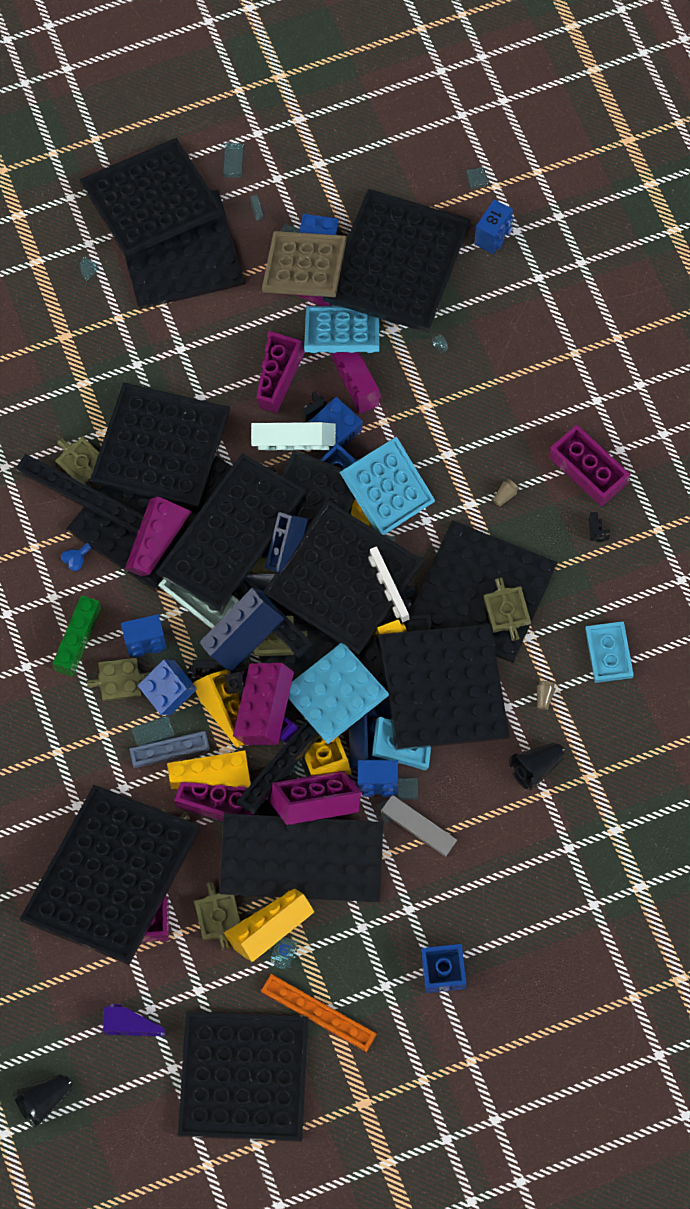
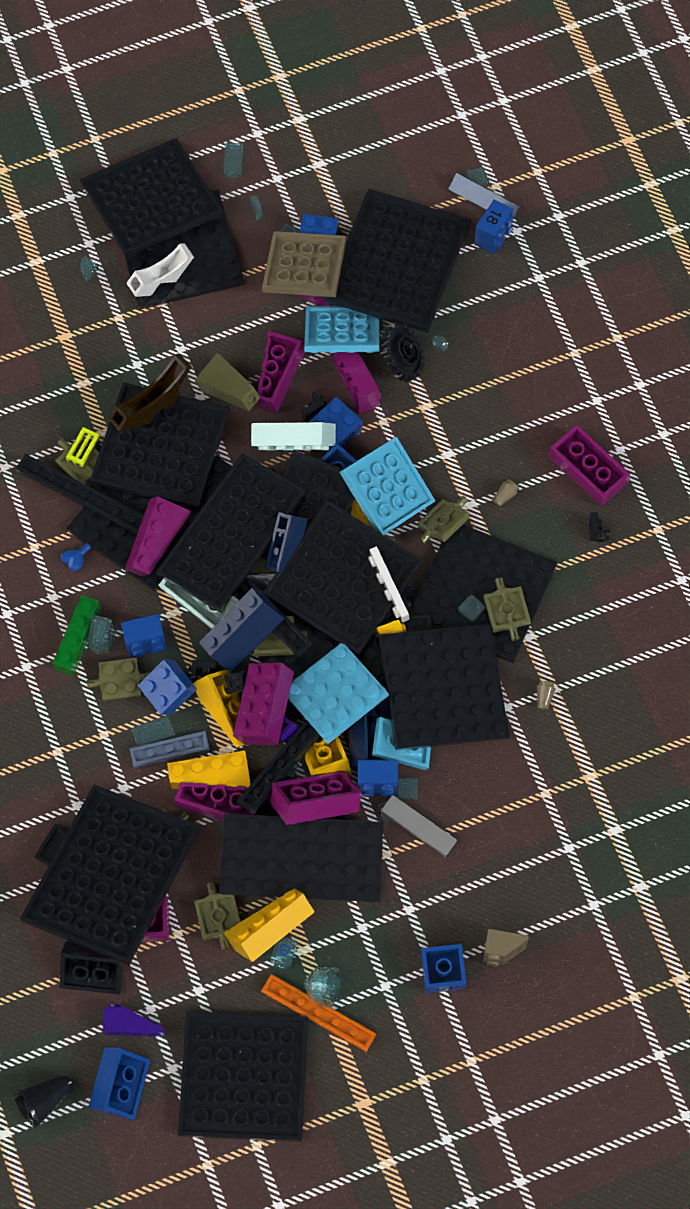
(51, 845): none -> black tile
(81, 462): none -> neon yellow tile
(89, 970): none -> black slope
(100, 634): none -> clear light blue slope
(119, 1083): none -> blue slope
(158, 395): none -> dark brown arch
(168, 270): none -> white arch
(226, 384): none -> olive slope
(323, 986): none -> clear light blue cylinder
(401, 352): none -> black gear
(443, 520): none -> olive plate
(471, 608): none -> clear light blue tile
(478, 193): none -> sand blue tile
(503, 946): none -> dark tan slope
(535, 764): black cone -> none
(609, 652): medium azure plate -> none

